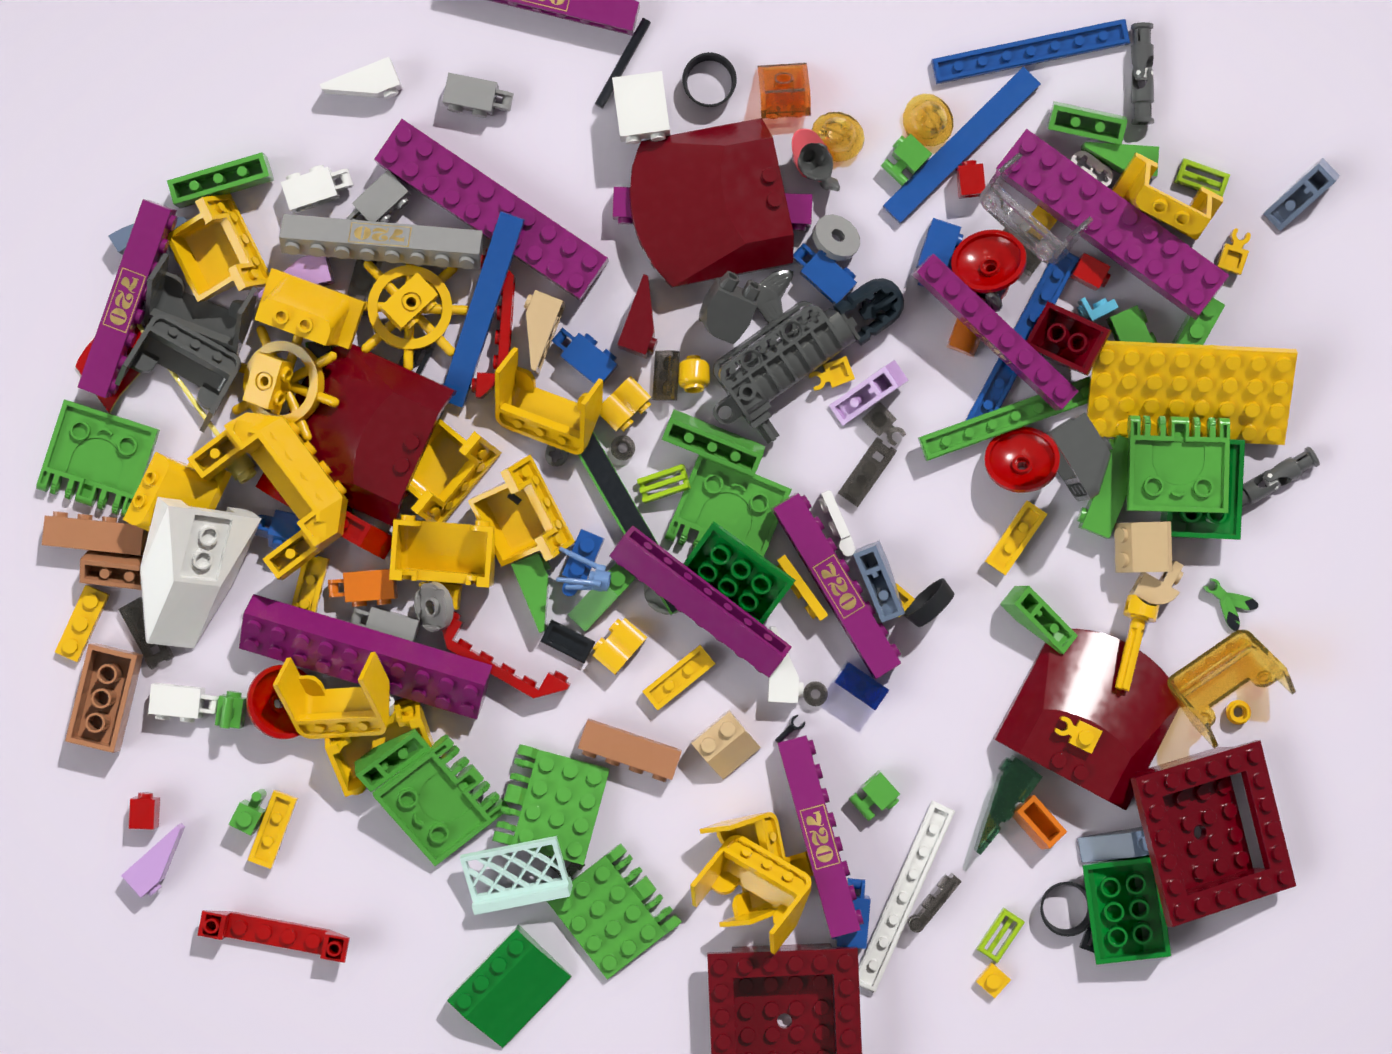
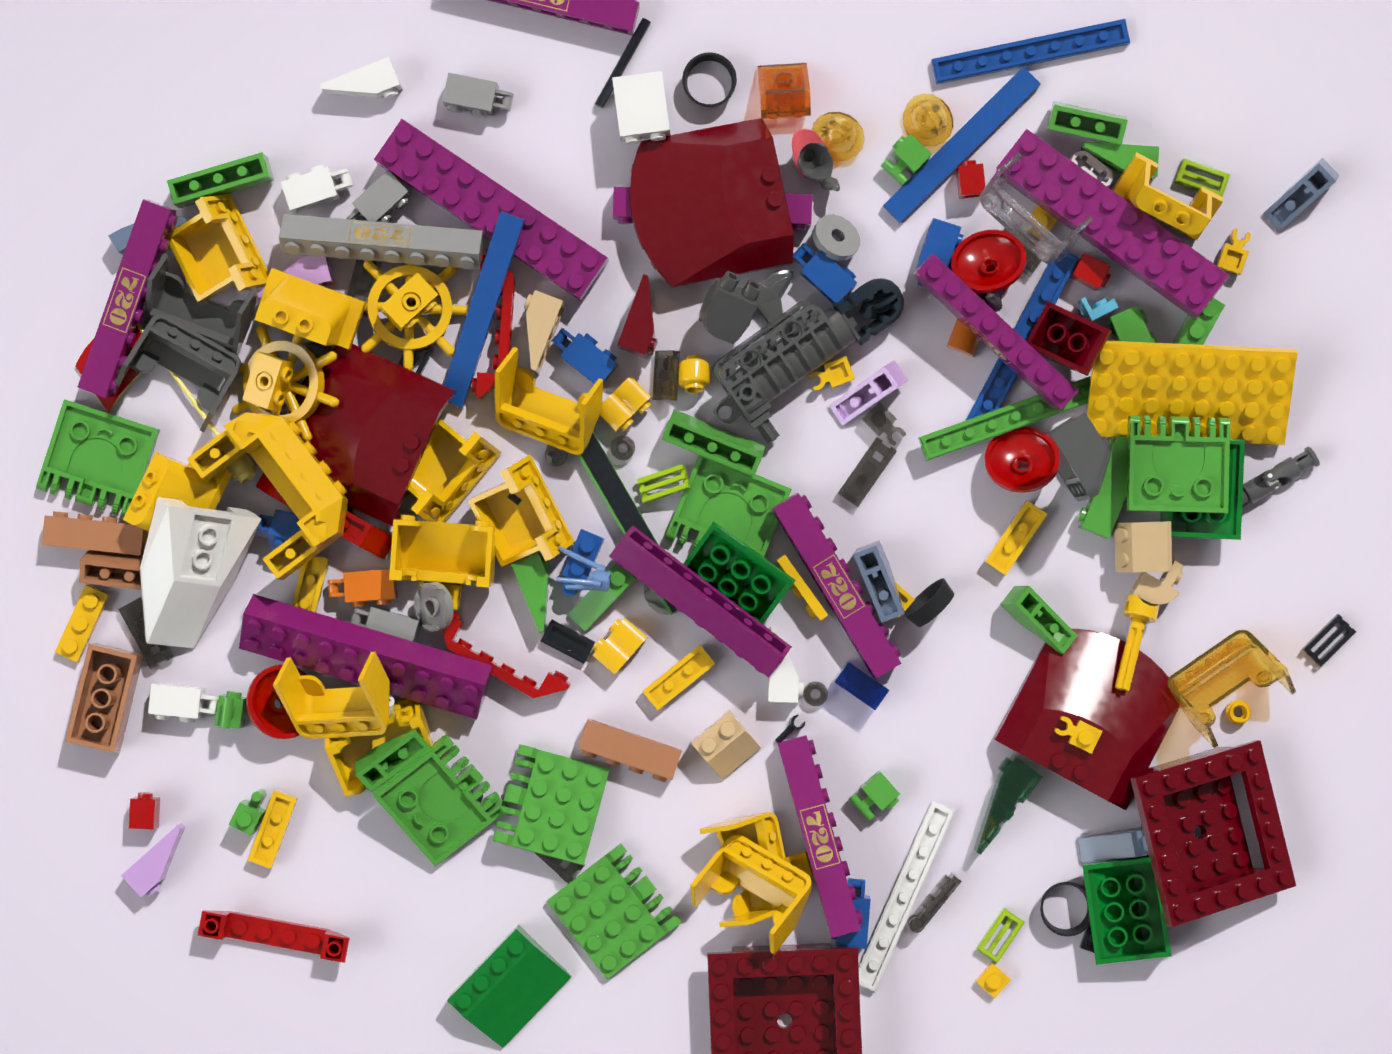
(526, 892): light aqua fence -> none
(837, 524): white hinge -> none
(1038, 822): orange brick -> none
(1142, 60): dark grey piece -> none
(1229, 601): bright green piece -> none
(1343, 626): none -> black tile

